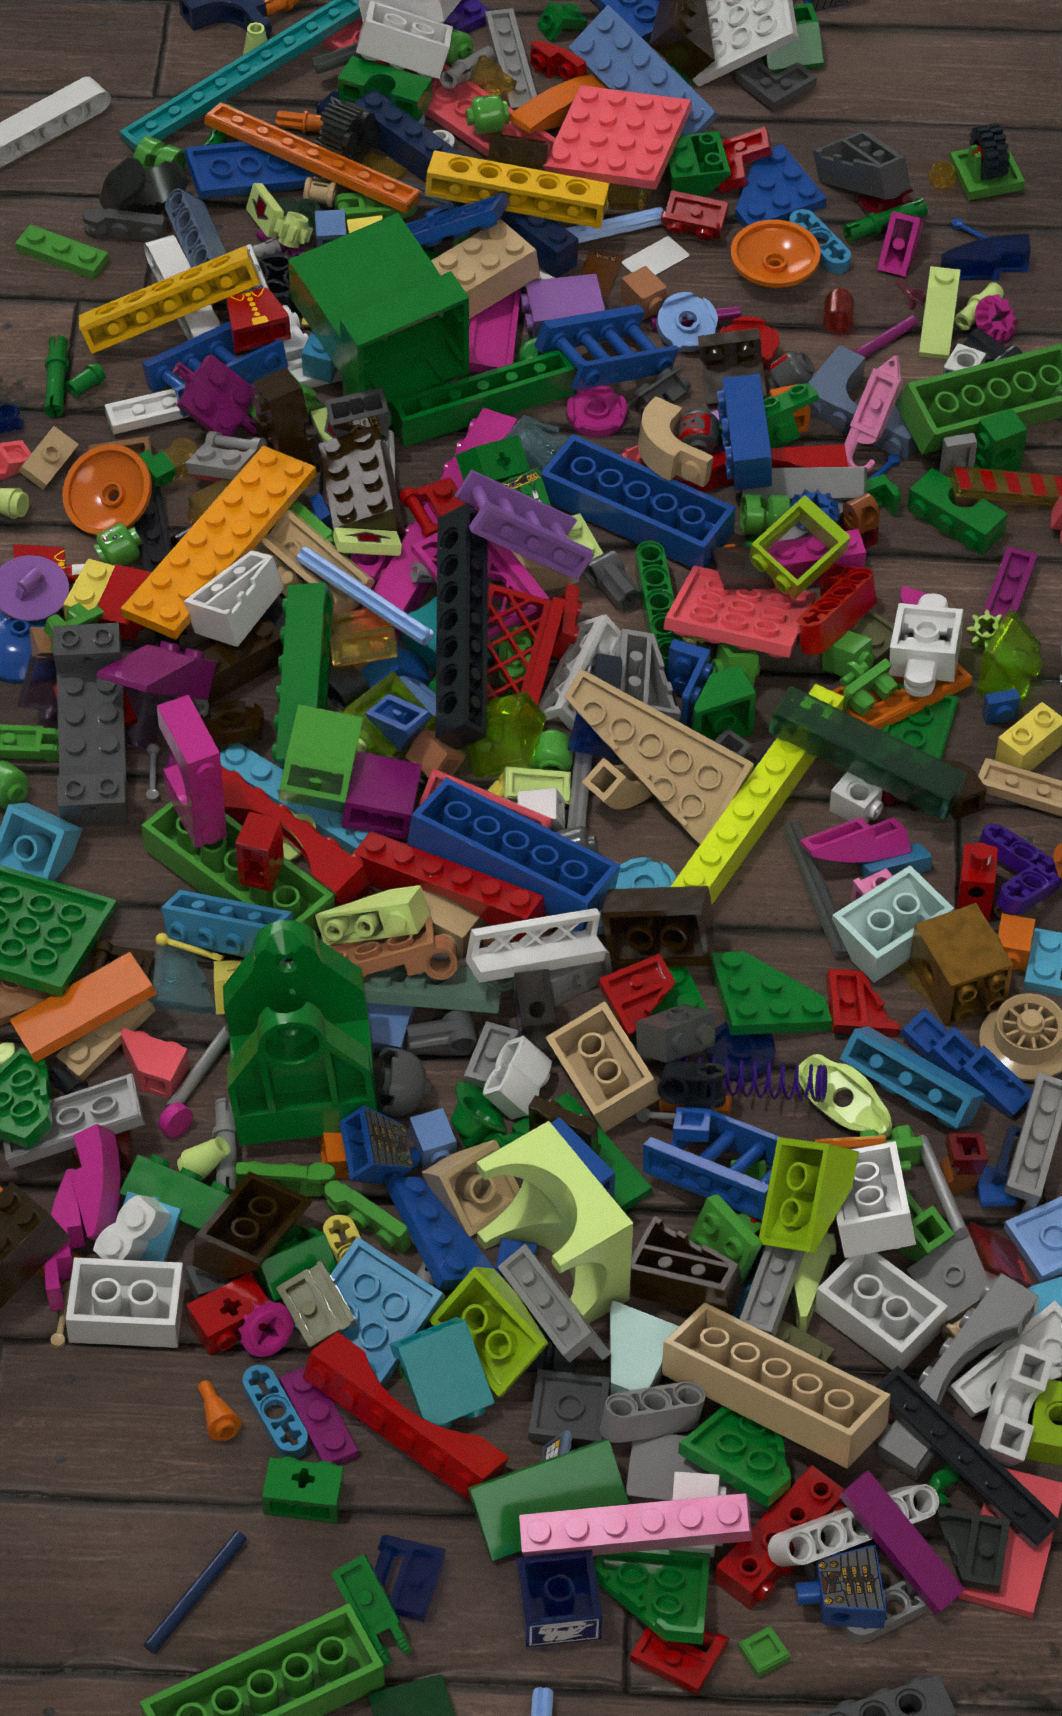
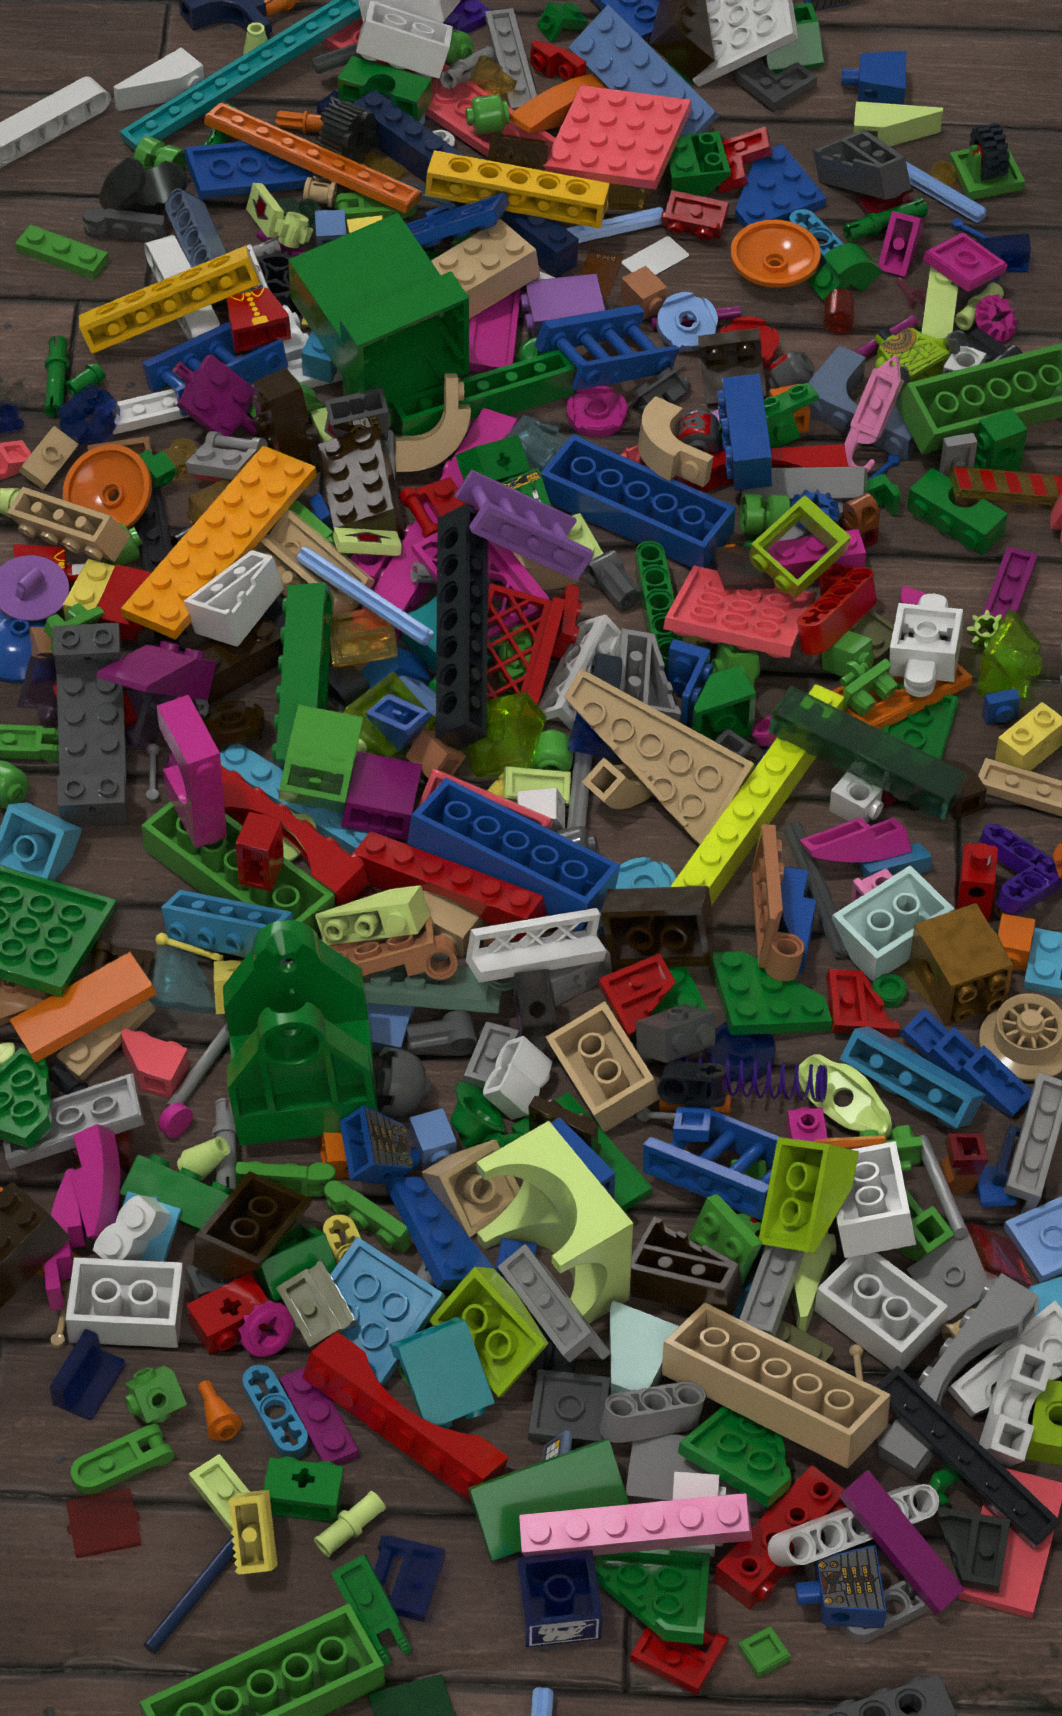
(68, 524): none -> tan brick
(78, 408): none -> clear blue plate
(85, 1377): none -> clear blue panel
(103, 1523): none -> clear red piece
(120, 1460): none -> bright green plate
(154, 1394): none -> bright green brick
(159, 81): none -> white slope
(217, 1485): none -> yellowish green plate
(252, 1532): none -> light yellow brick
(349, 1523): none -> yellowish green pin
(436, 445): none -> tan arch
(761, 733): none -> dark pink tile
(776, 951): none -> nougat hinge
(797, 911): none -> blue slope
(806, 1124): none -> dark pink brick
(845, 266): none -> green brick
(856, 1352): none -> tan hinge
(879, 77): none -> blue torso
(891, 989): none -> green tile
(897, 122): none -> yellowish green slope
(918, 353): none -> torso
(945, 194): none -> light blue axle
(965, 262): none -> dark pink tile

